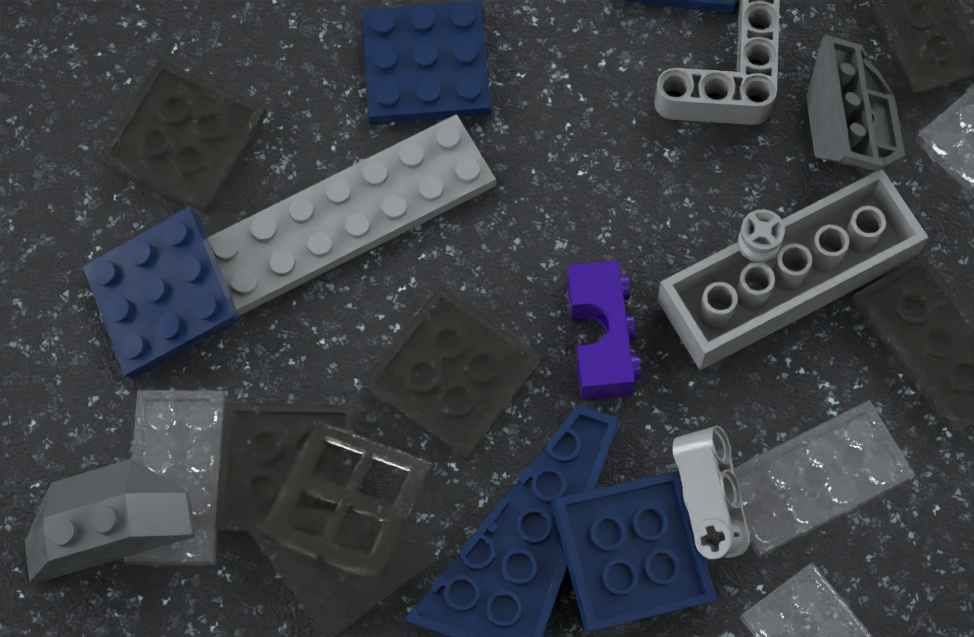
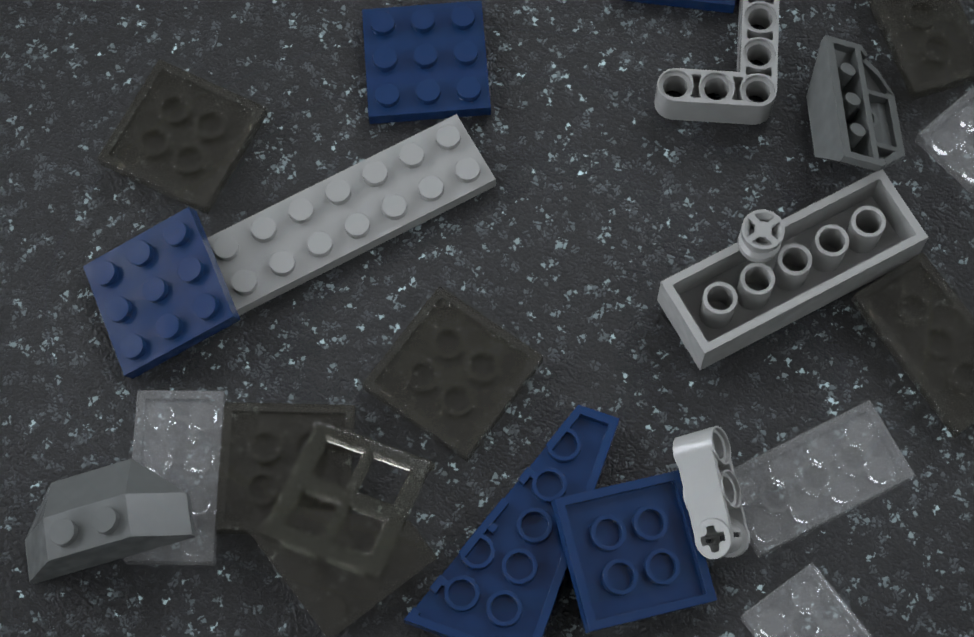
(599, 294): dark purple arch -> none

